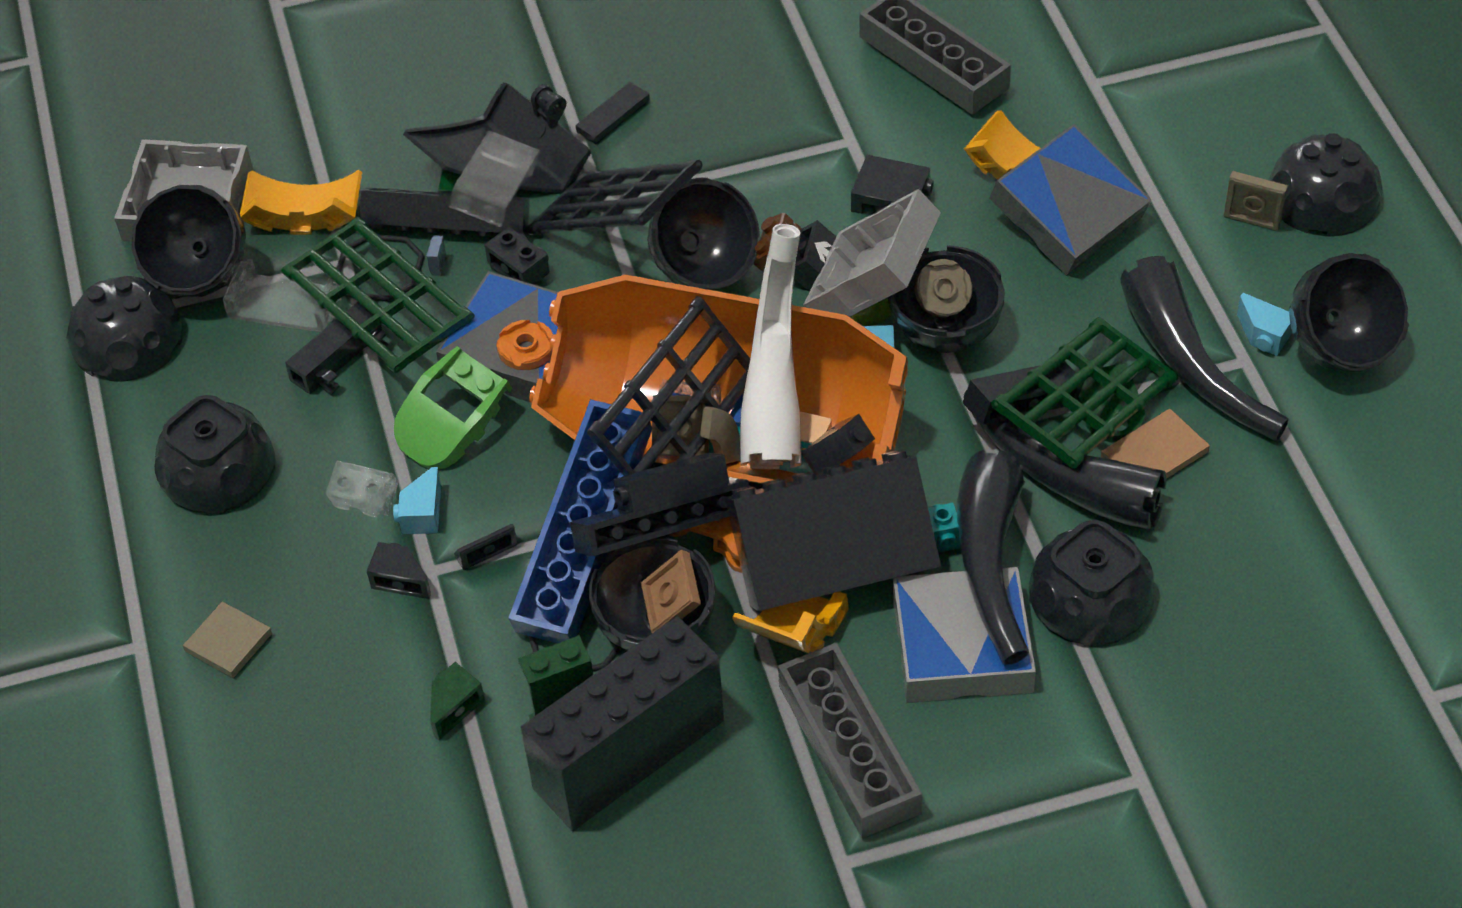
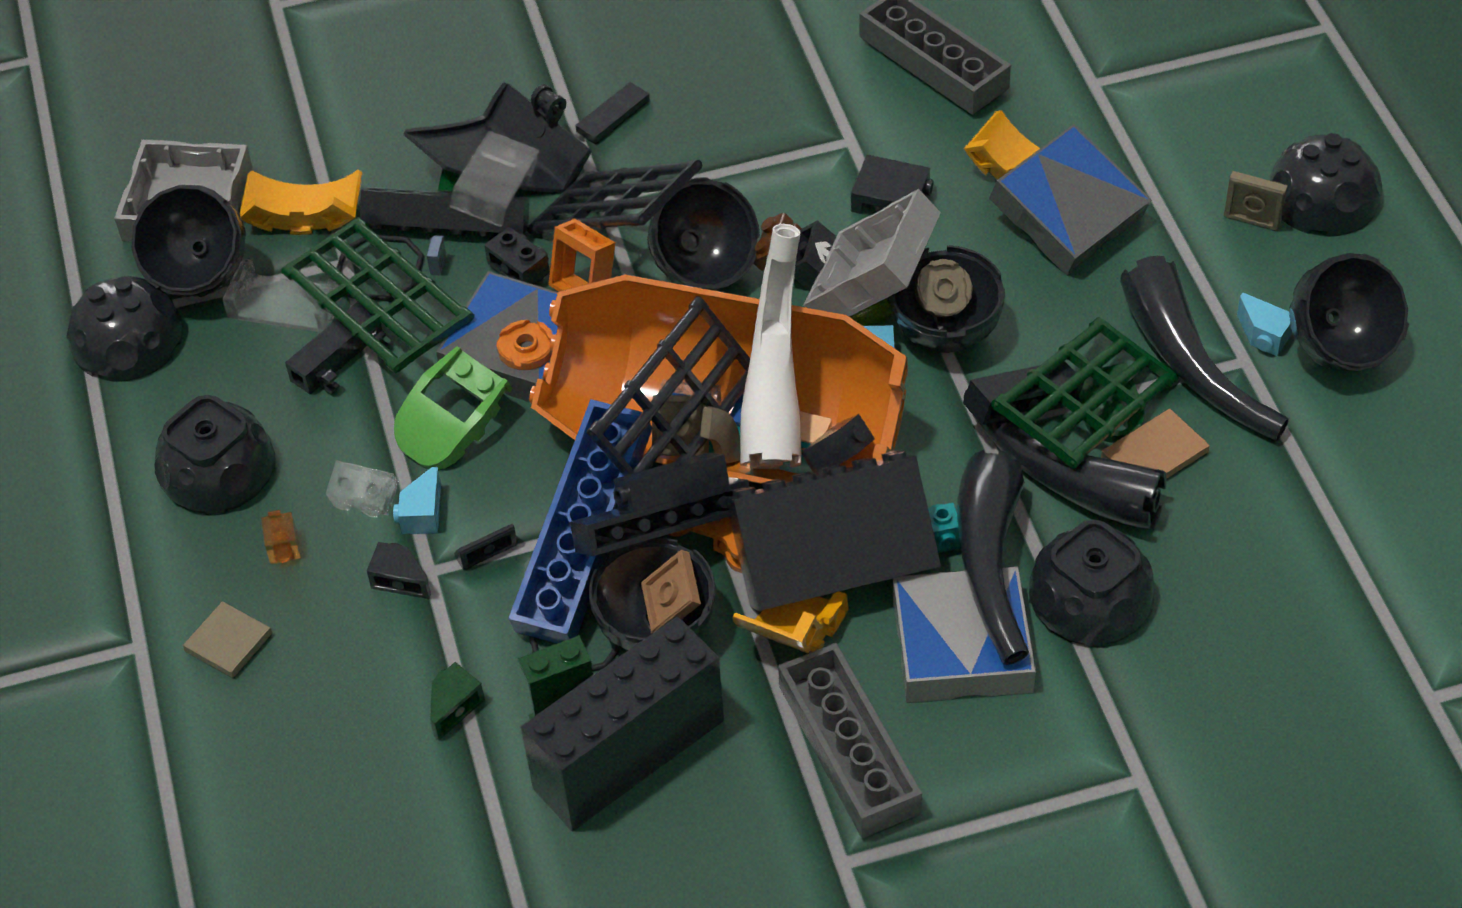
(280, 537): none -> clear orange brick
(575, 237): none -> orange window

